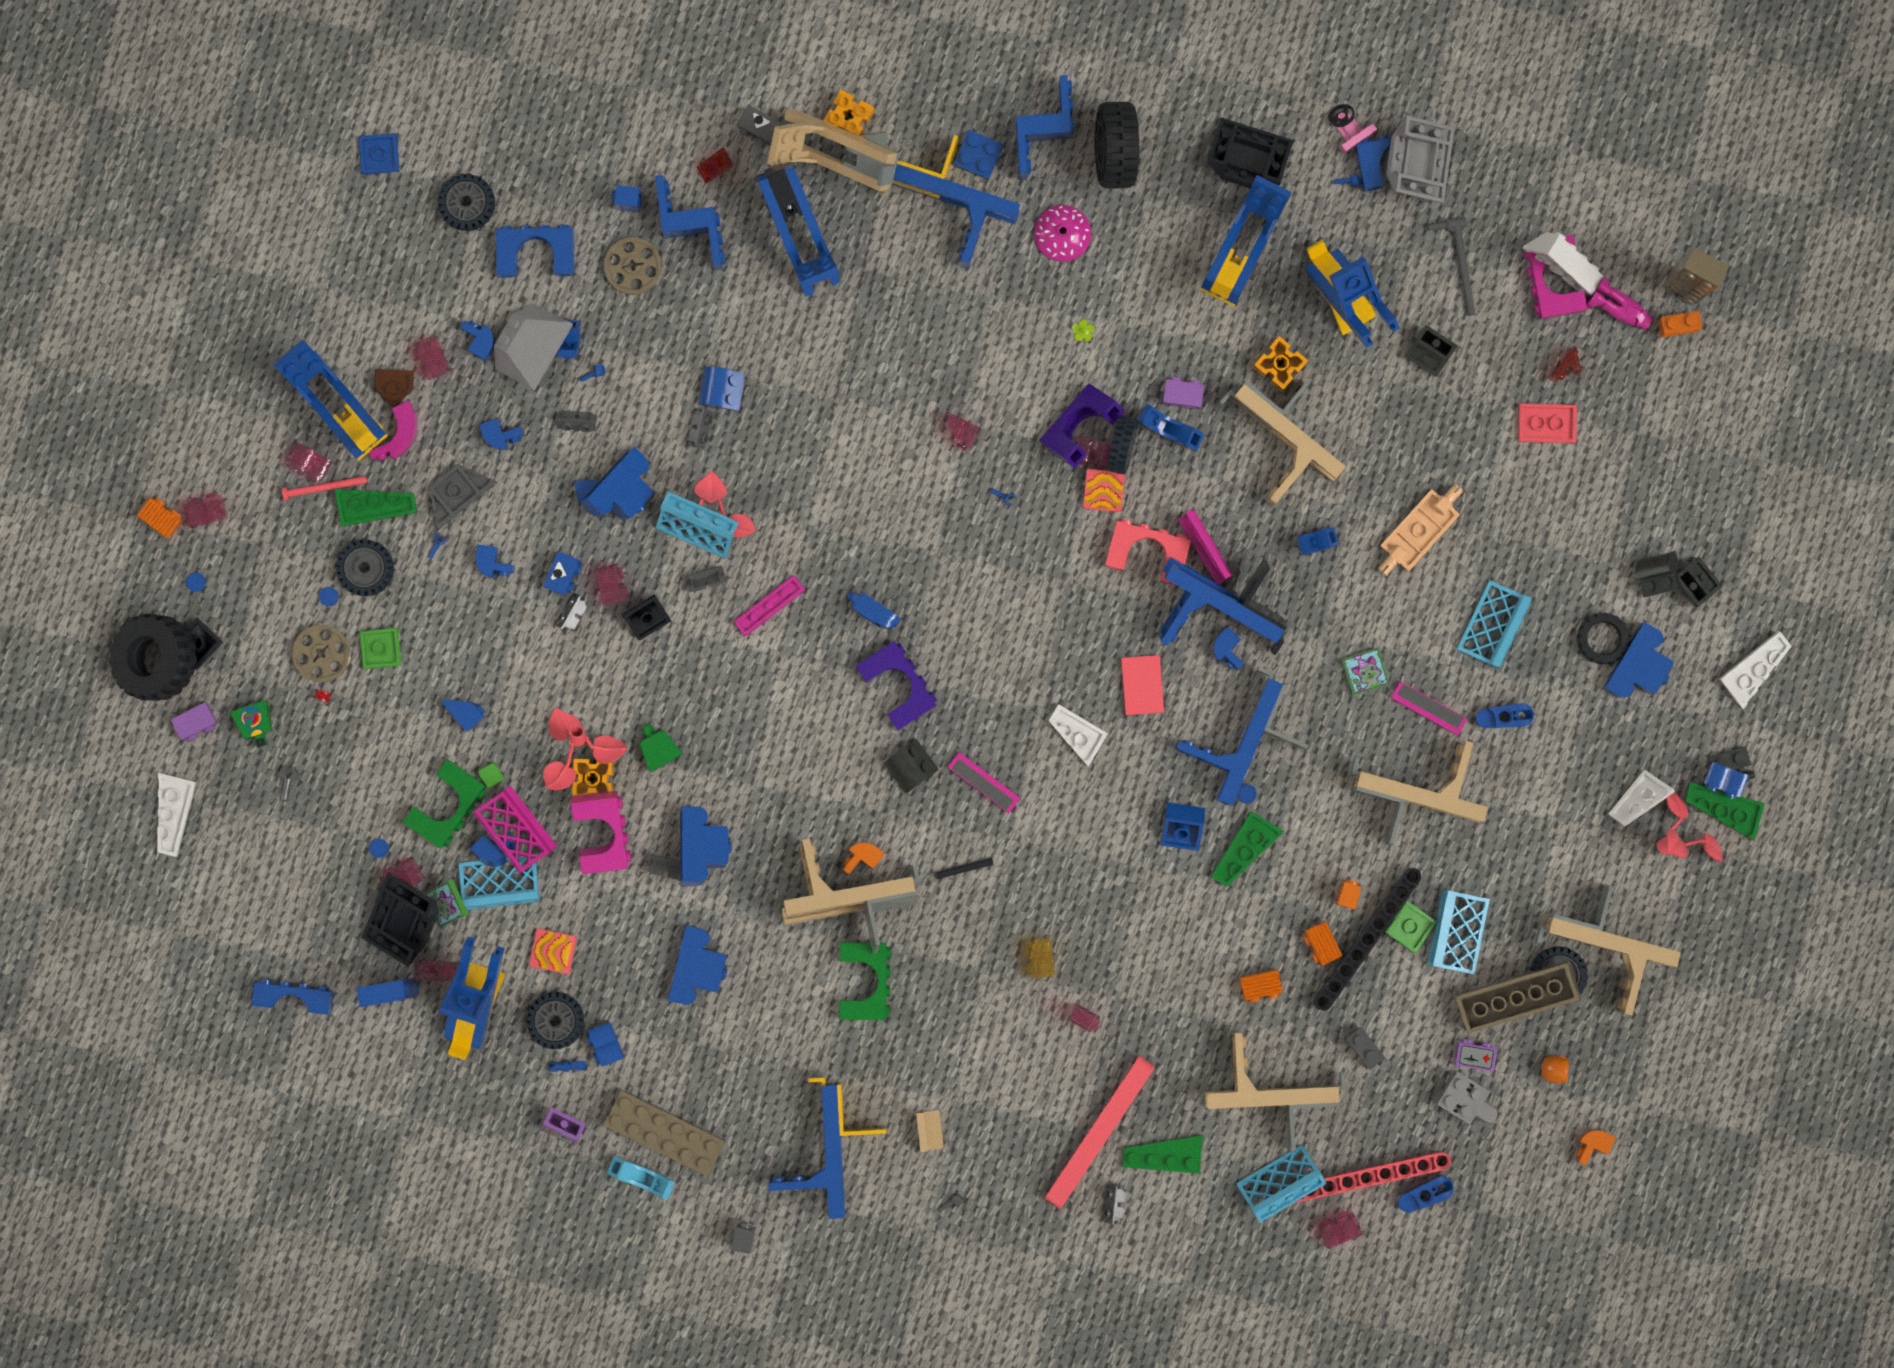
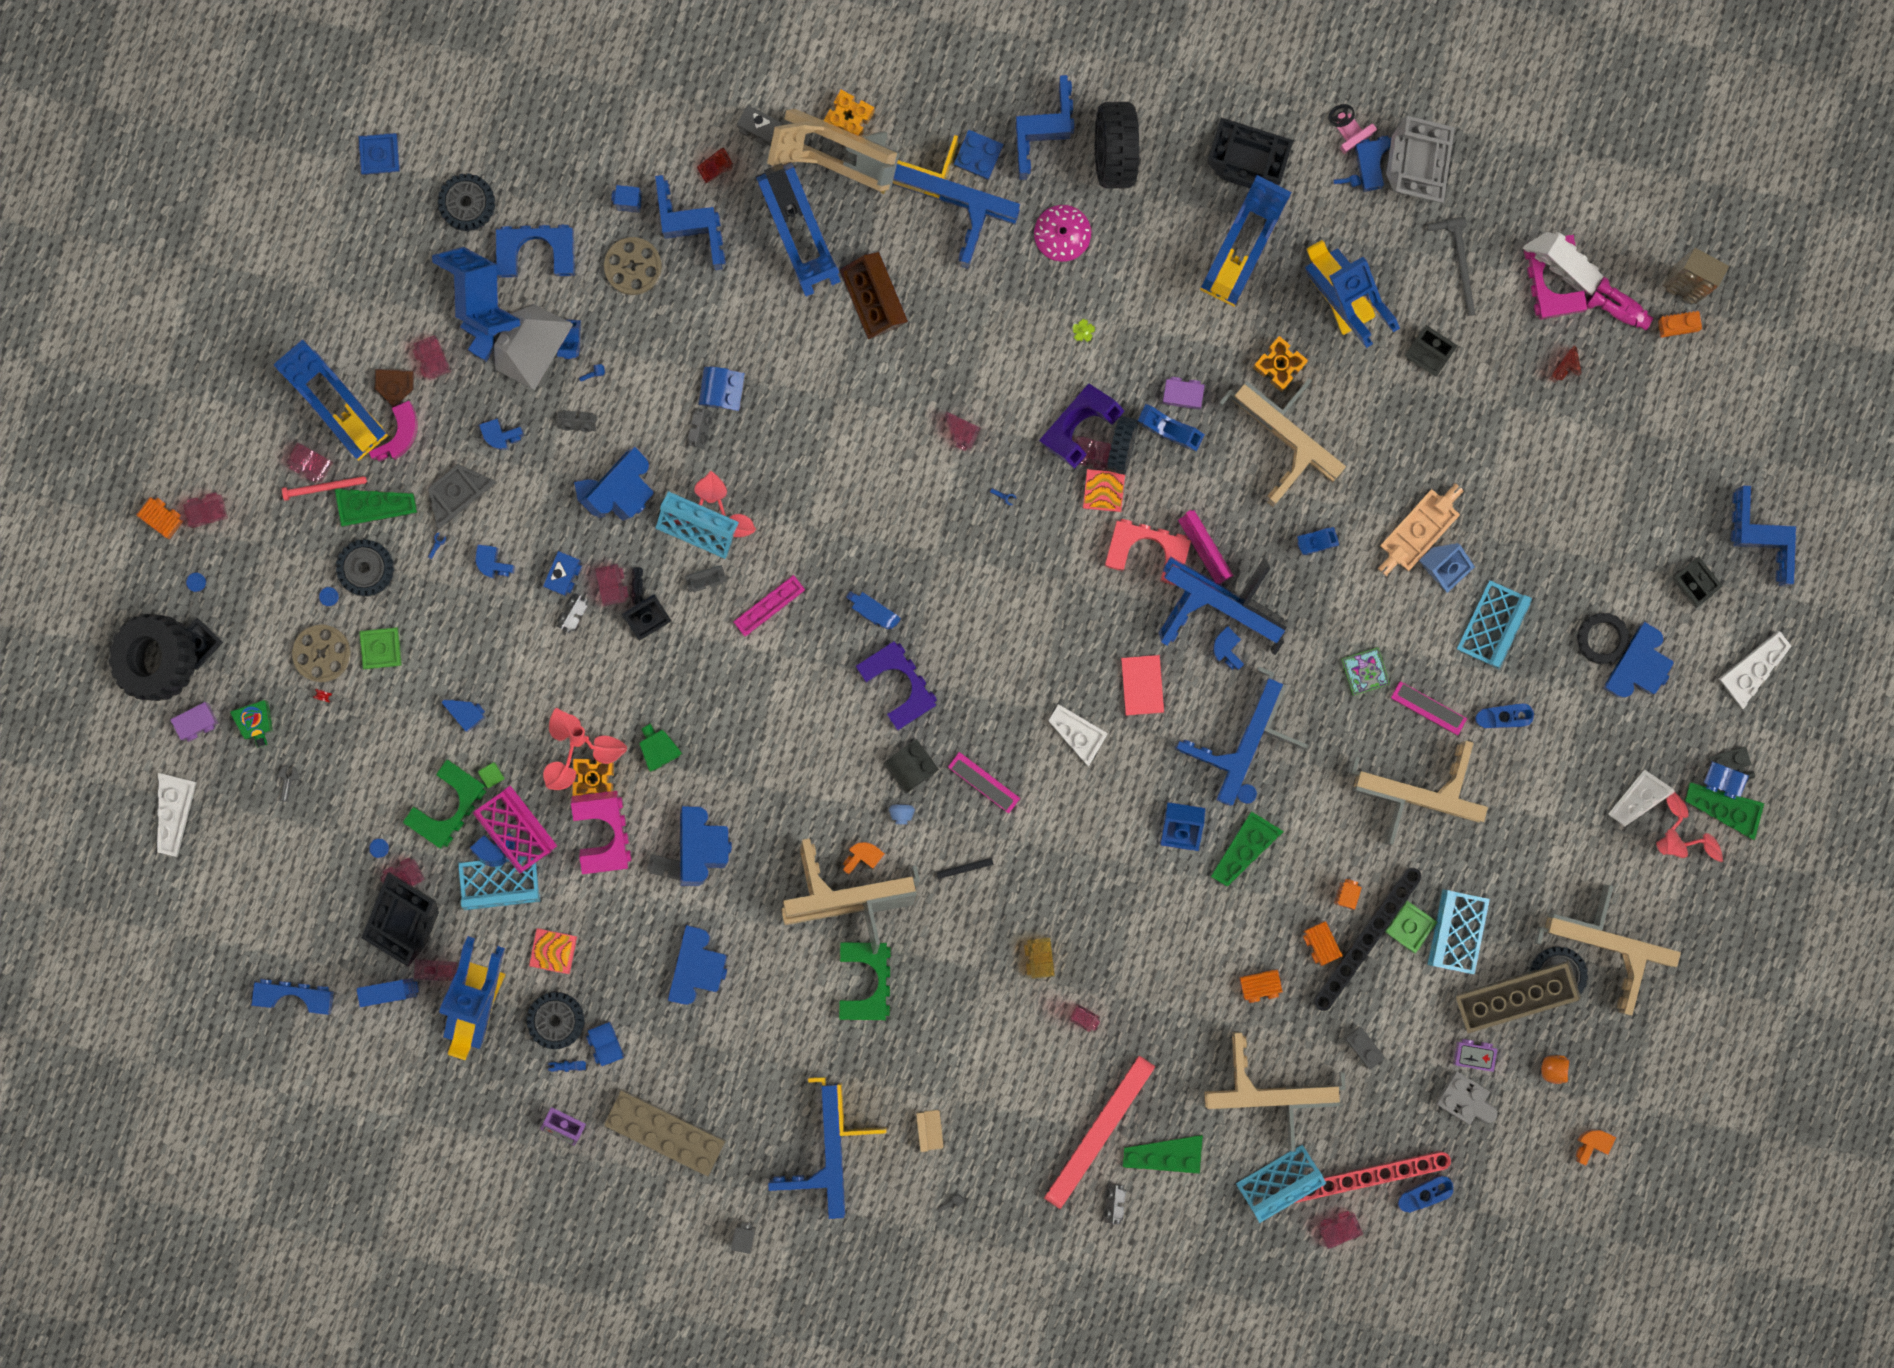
(448, 903): tile -> none
(476, 291): none -> blue bracket
(637, 585): none -> black axle
(641, 1176): medium azure arch -> none
(873, 295): none -> reddish brown slope
(901, 813): none -> medium blue cone
(1447, 565): none -> medium blue slope
(1547, 423): coral tile -> none
(1658, 574): pearl dark grey brick -> none
(1764, 536): none -> blue bracket

